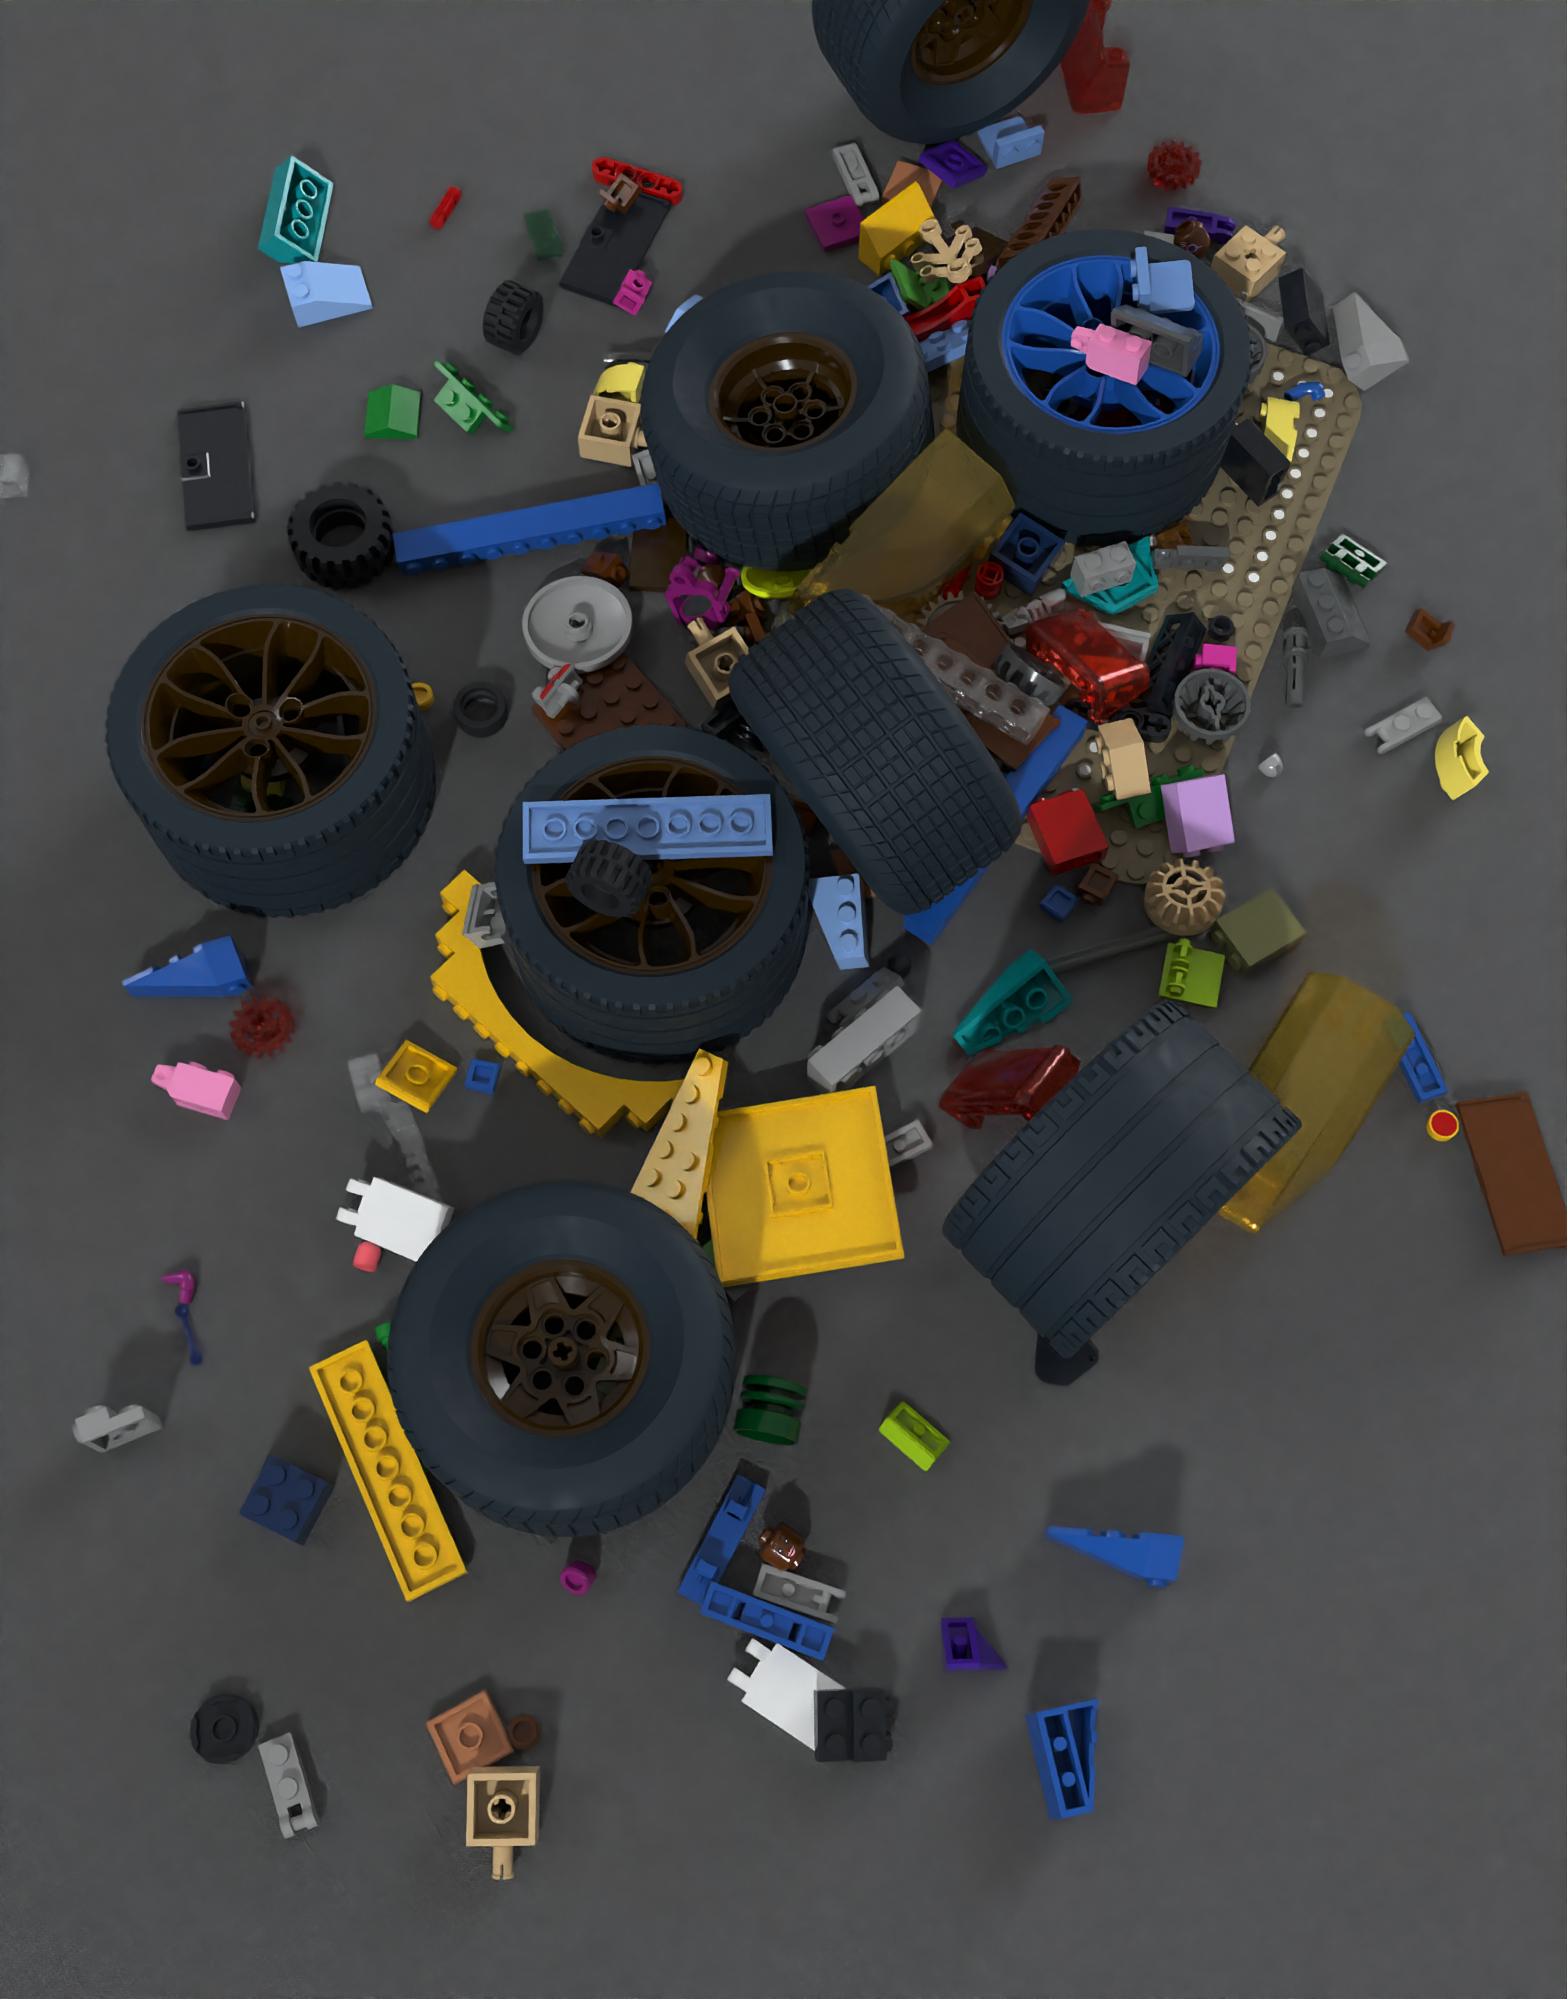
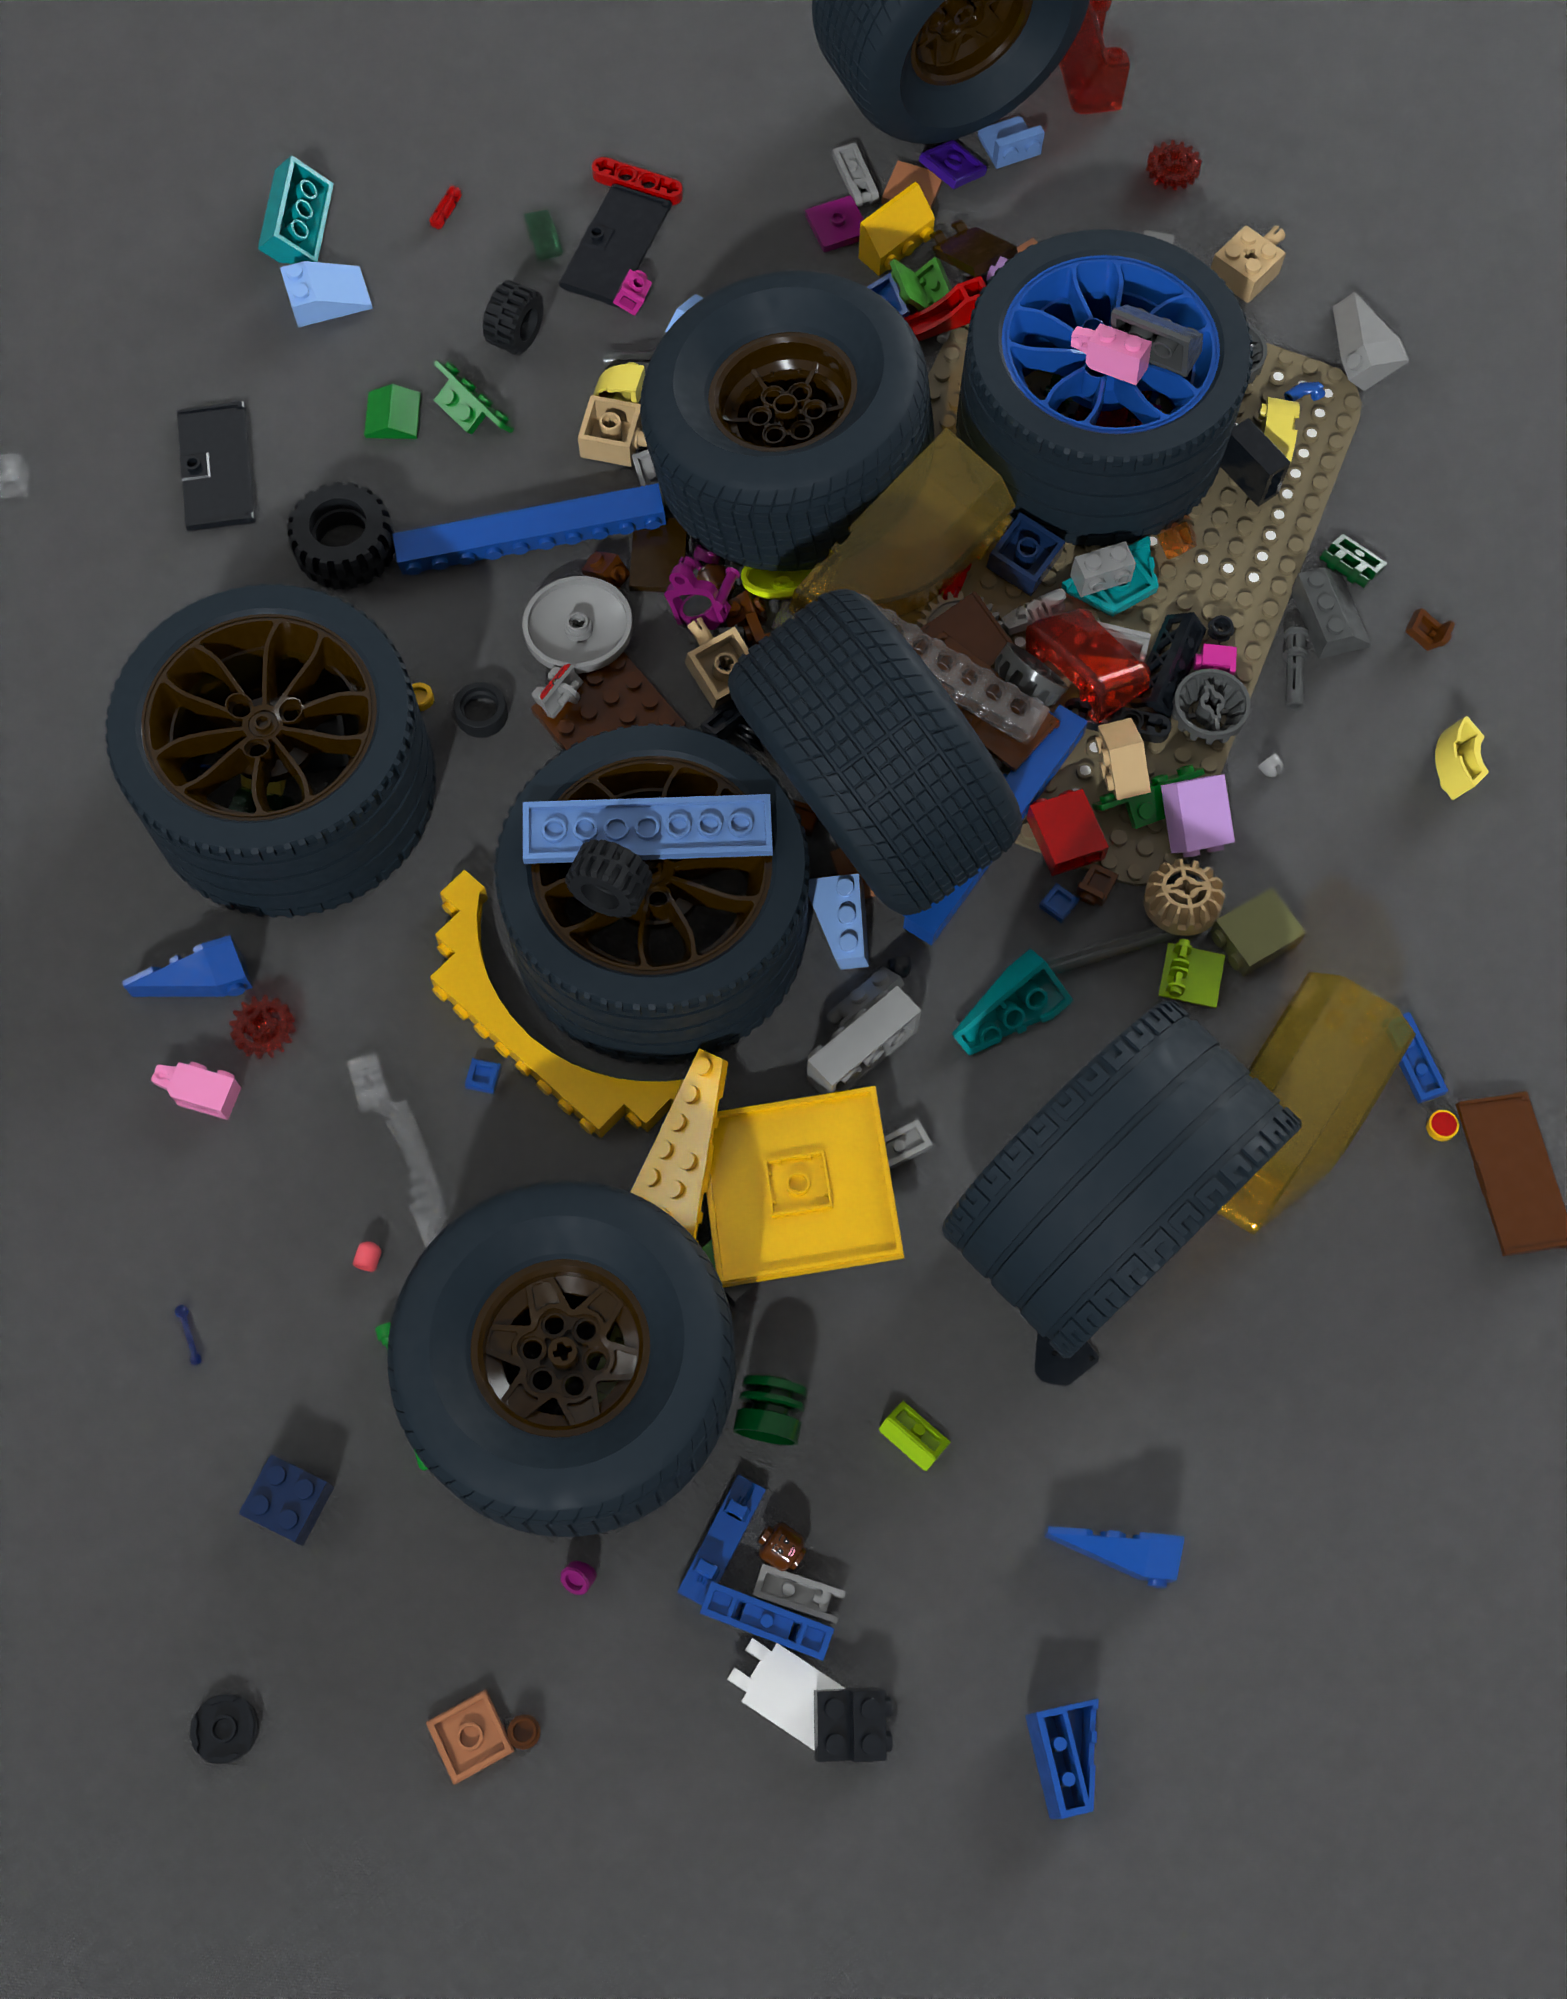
(106, 1429): light grey plate -> none
(187, 1284): magenta animal -> none
(288, 1784): light grey plate -> none
(388, 1471): yellow plate -> none
(395, 1216): white tile -> none
(416, 1076): yellow tile -> none
(484, 919): light grey hinge -> none
(489, 1825): tan brick -> none
(621, 194): reddish brown bracket -> none
(946, 345): medium blue plate -> none
(958, 268): tan plant -> none
(966, 1647): dark purple slope -> none
(989, 580): red wheel -> none
(1008, 1083): clear red windscreen -> none
(1046, 217): reddish brown brick -> none
(1162, 285): medium blue bracket -> none
(1191, 558): dark grey hinge -> none
(1192, 237): reddish brown head -> none
(1218, 227): dark purple hinge -> none
(1264, 321): light grey hinge -> none
(1304, 311): black brick -> none
(1405, 724): light grey hinge -> none

